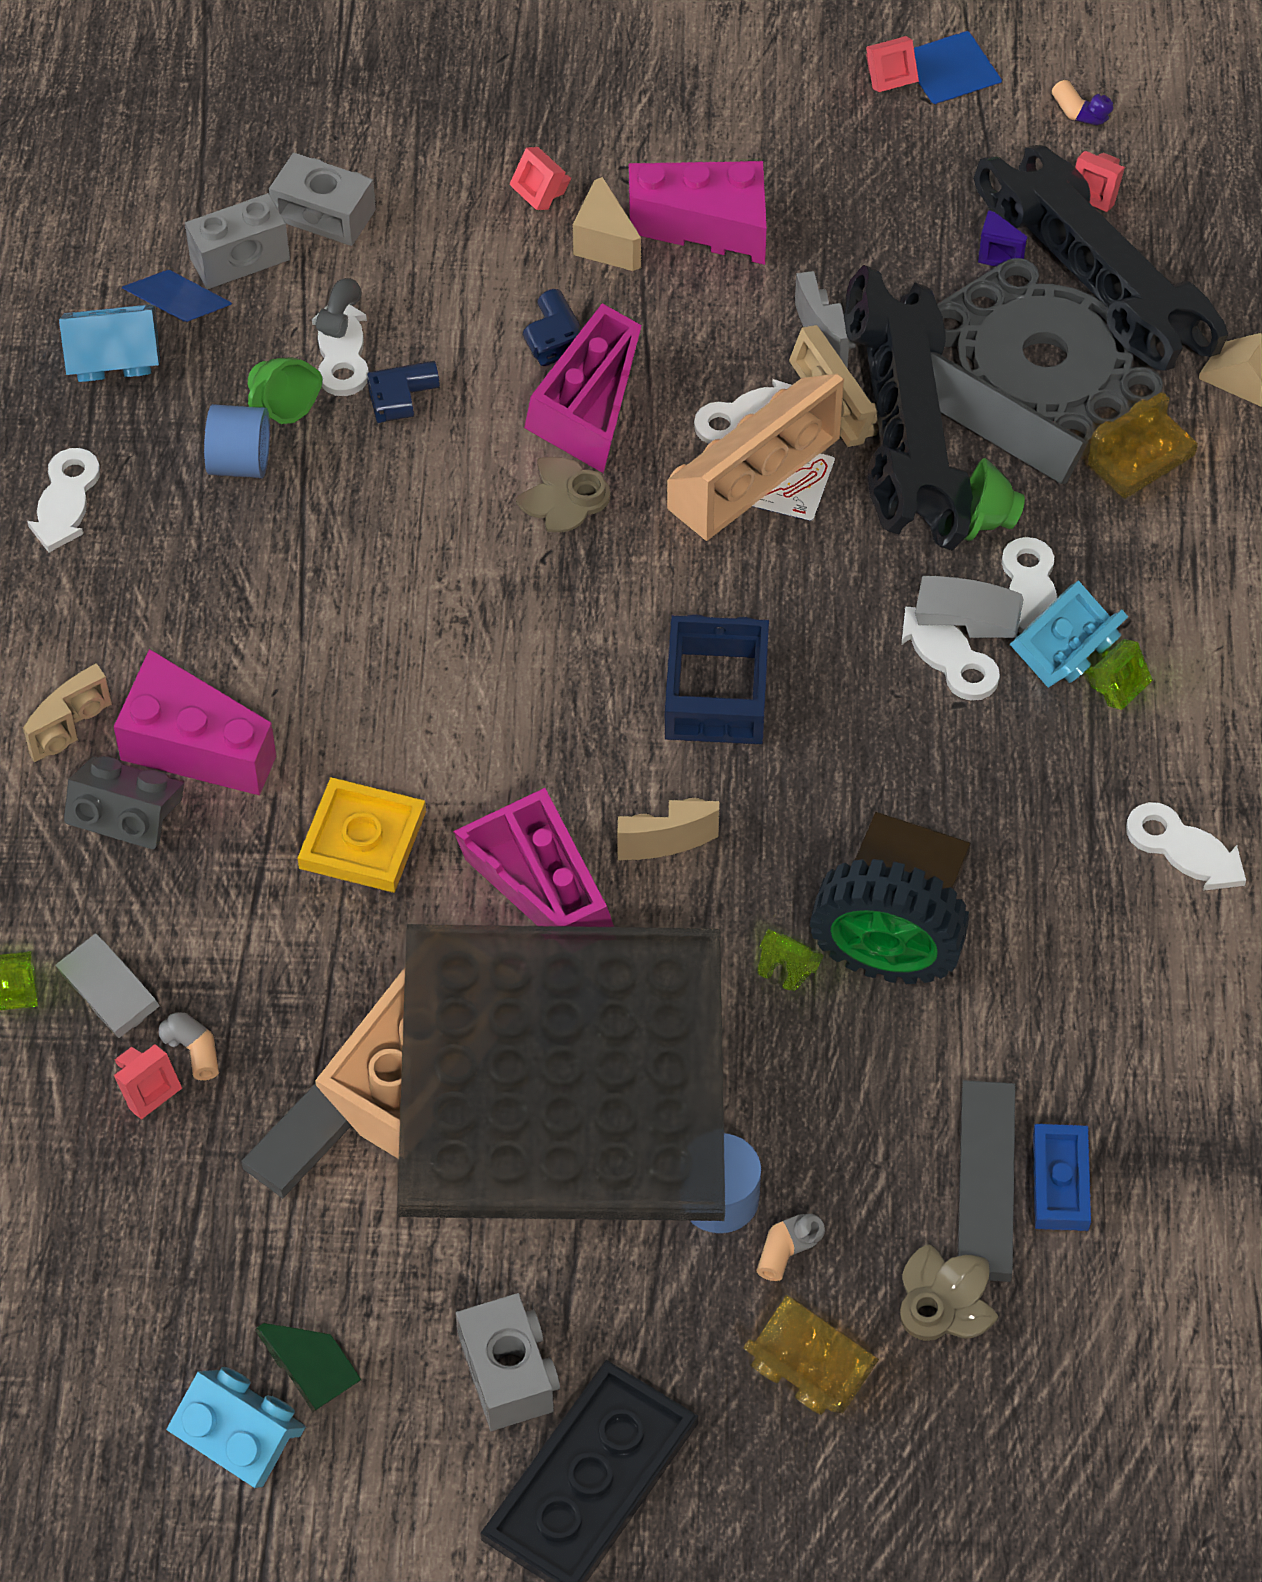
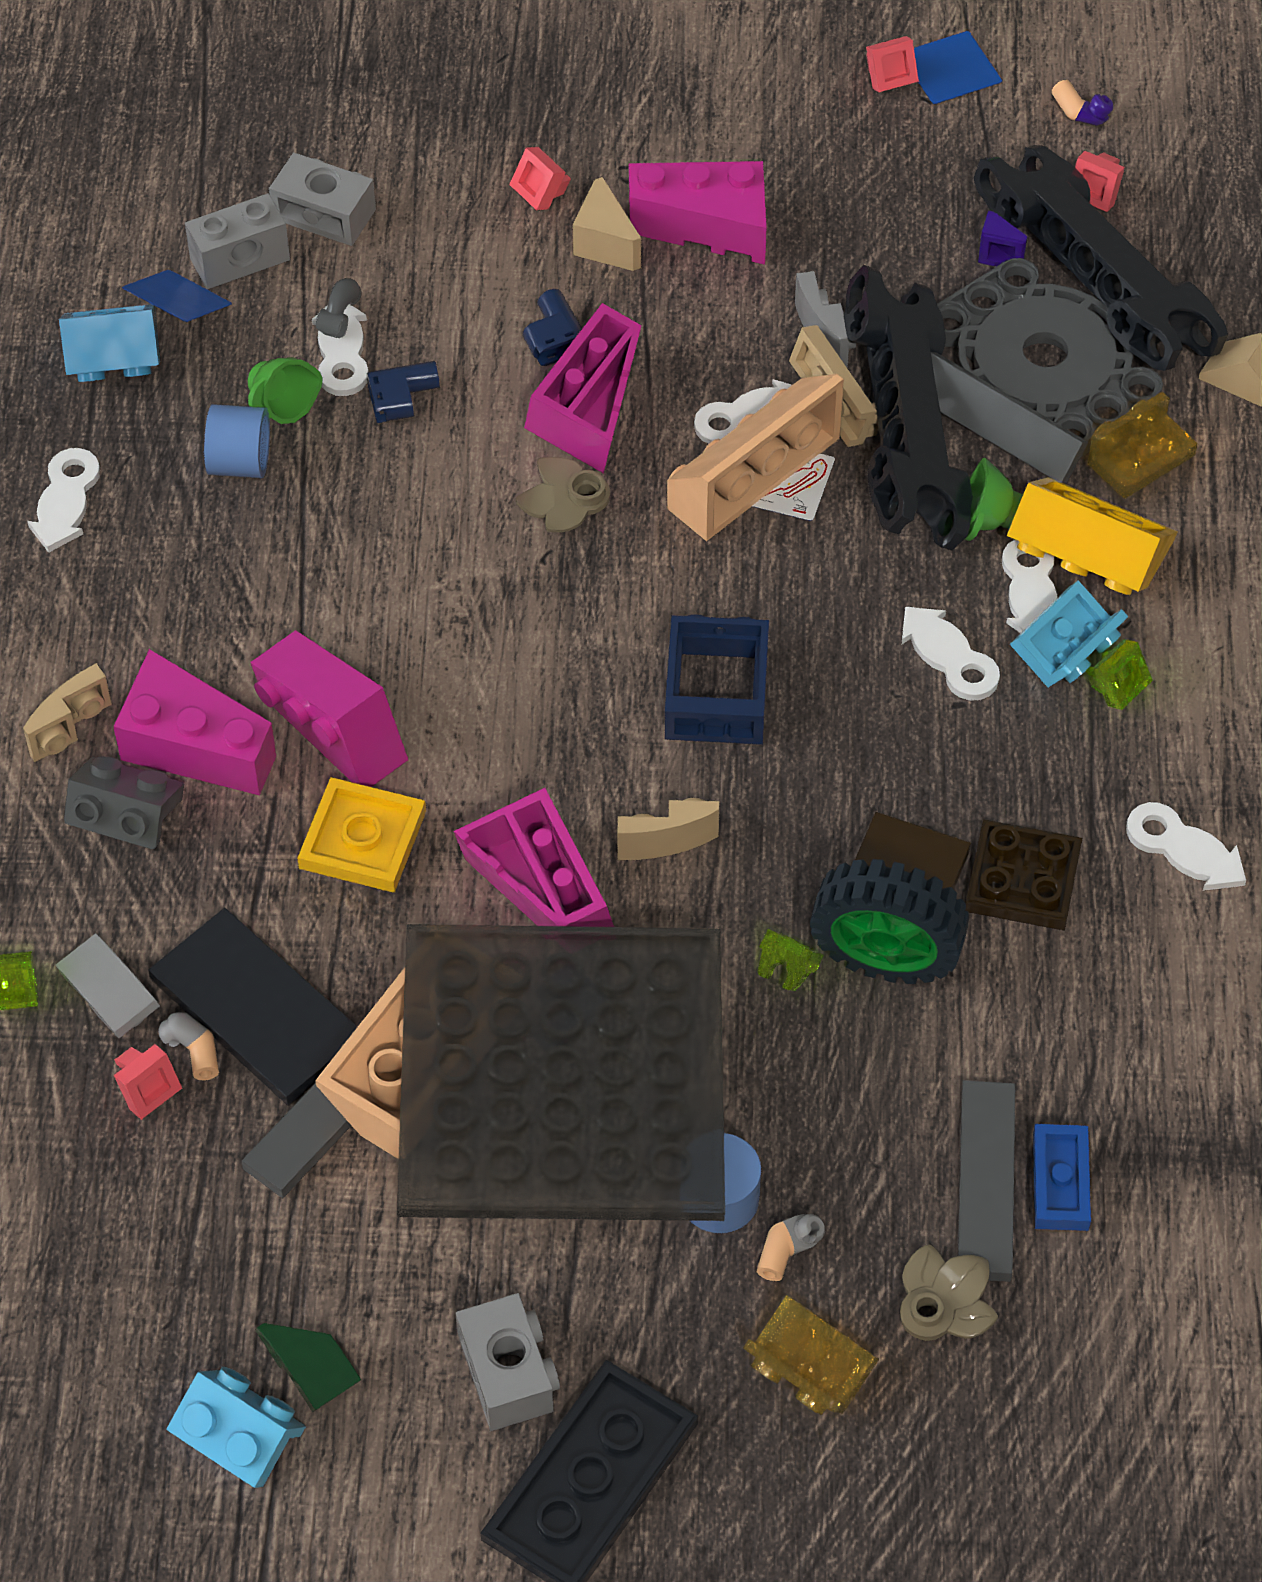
(254, 1004): none -> black tile
(331, 707): none -> dark pink wedge
(981, 606): light grey slope -> none
(1023, 875): none -> dark brown tile
(1090, 535): none -> yellow slope

